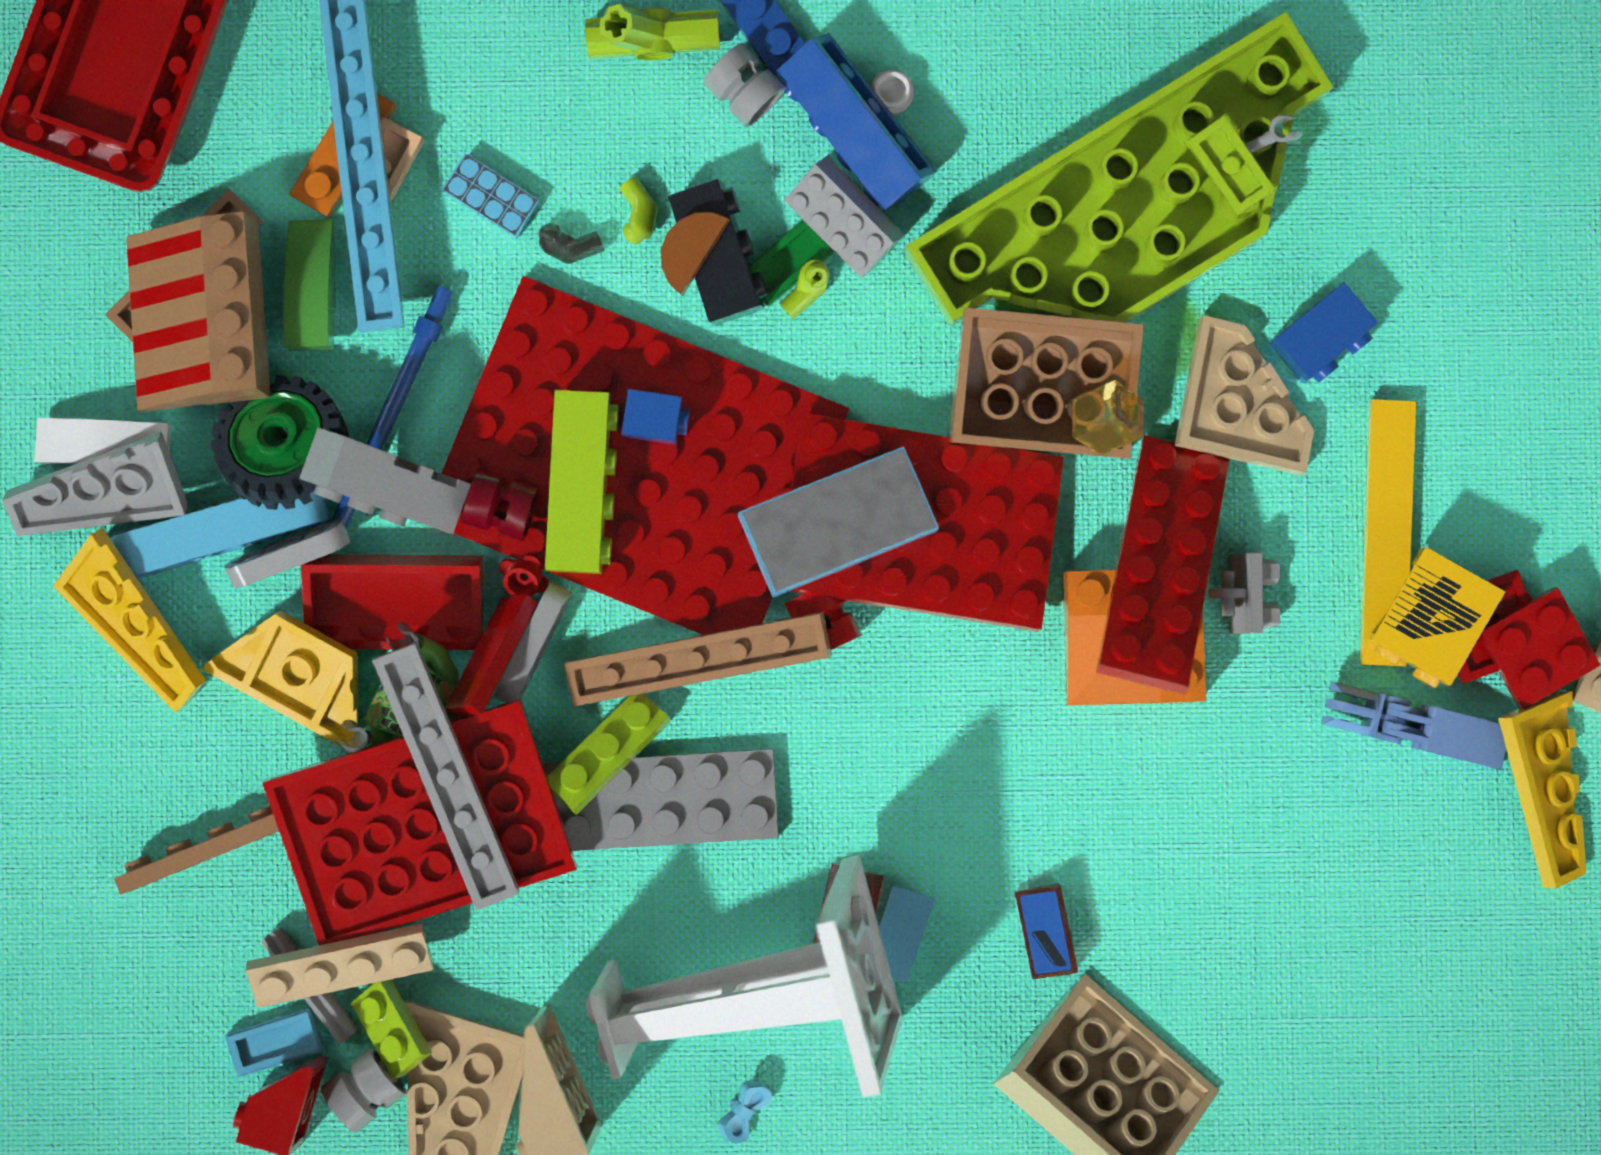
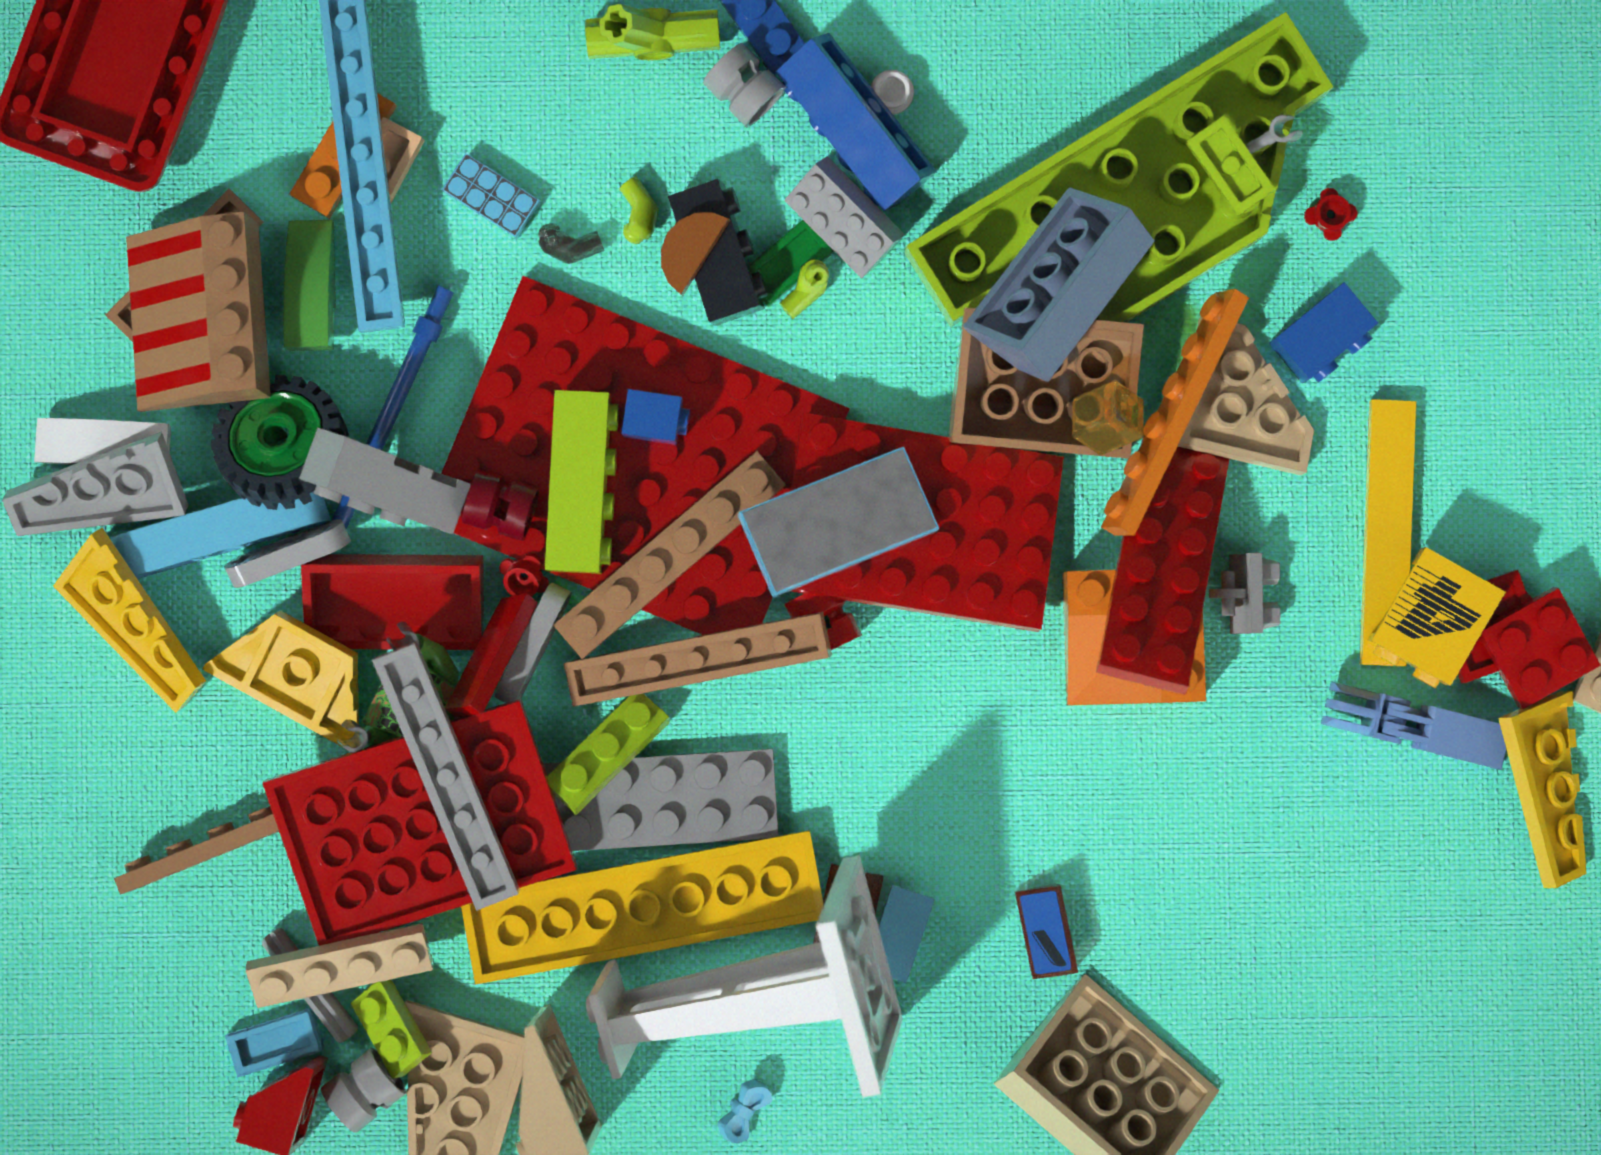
(646, 907): none -> yellow plate
(668, 556): none -> medium nougat plate
(1059, 282): none -> sand blue slope
(1167, 425): none -> orange plate
(1342, 209): none -> red plate

